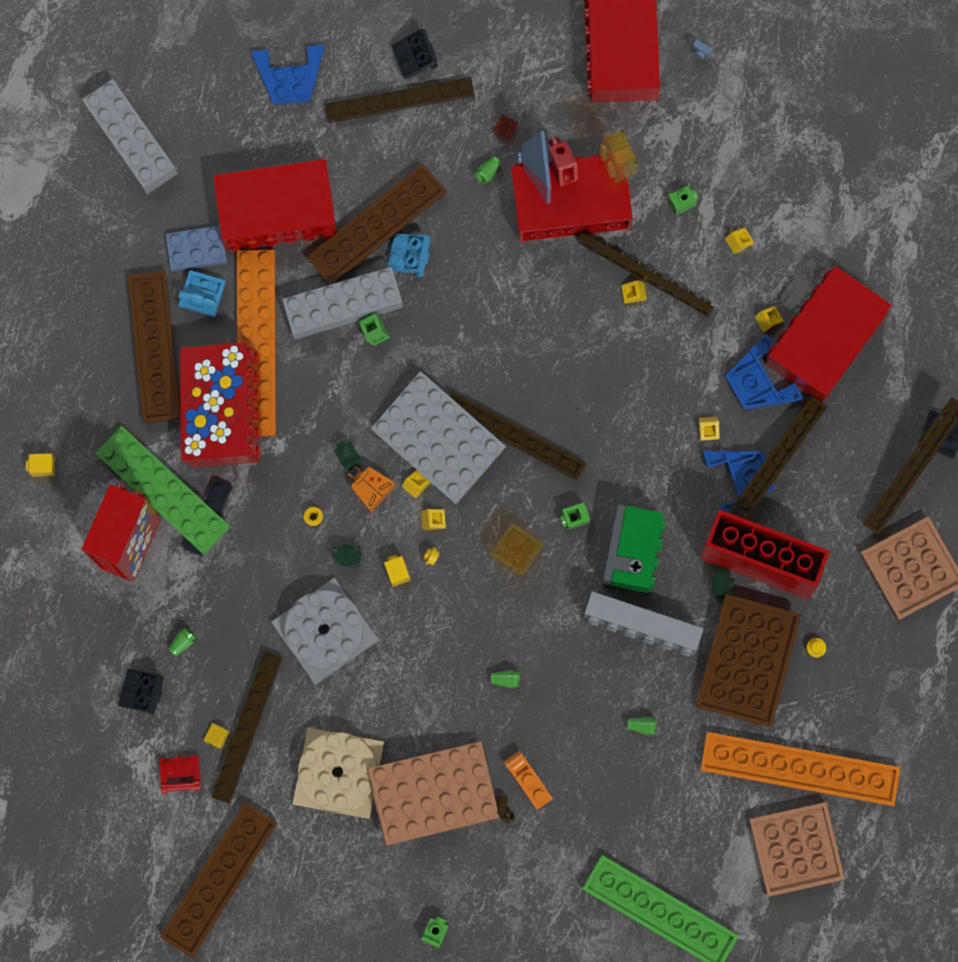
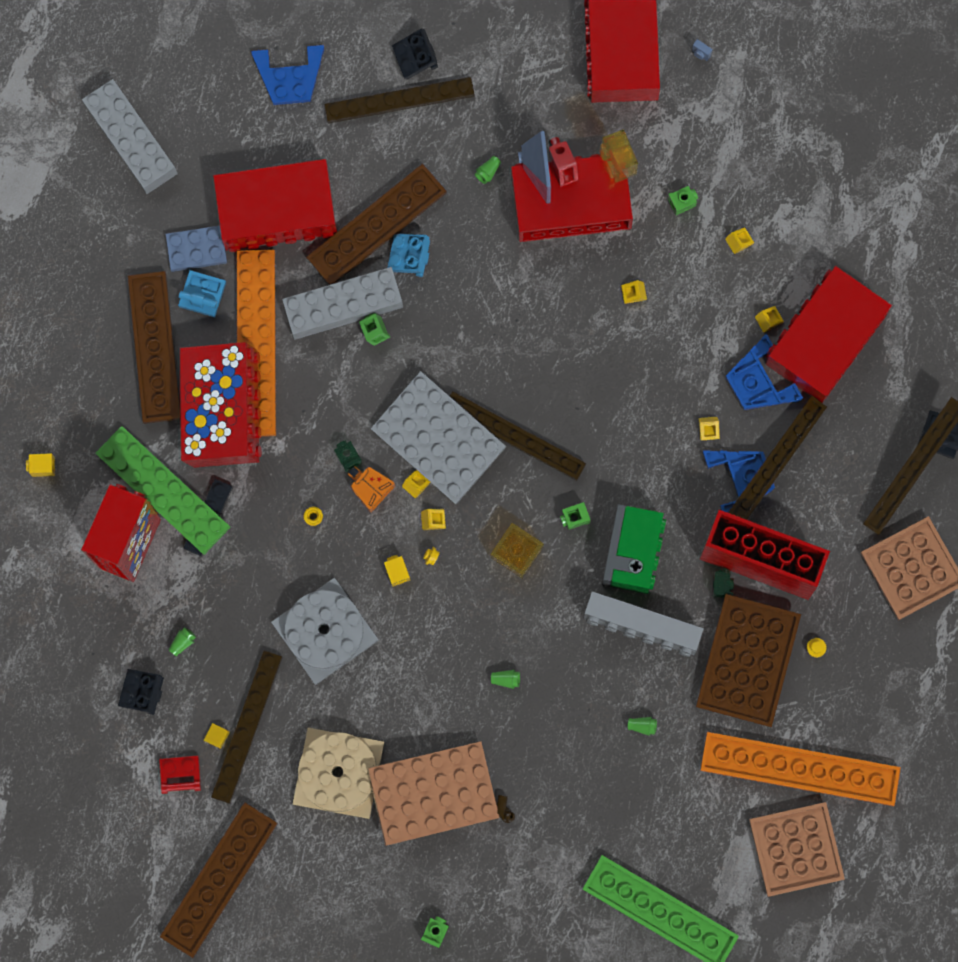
(347, 555): clear green brick -> none
(505, 127): clear red plate -> none
(528, 780): orange plate -> none
(651, 277): dark brown plate -> none

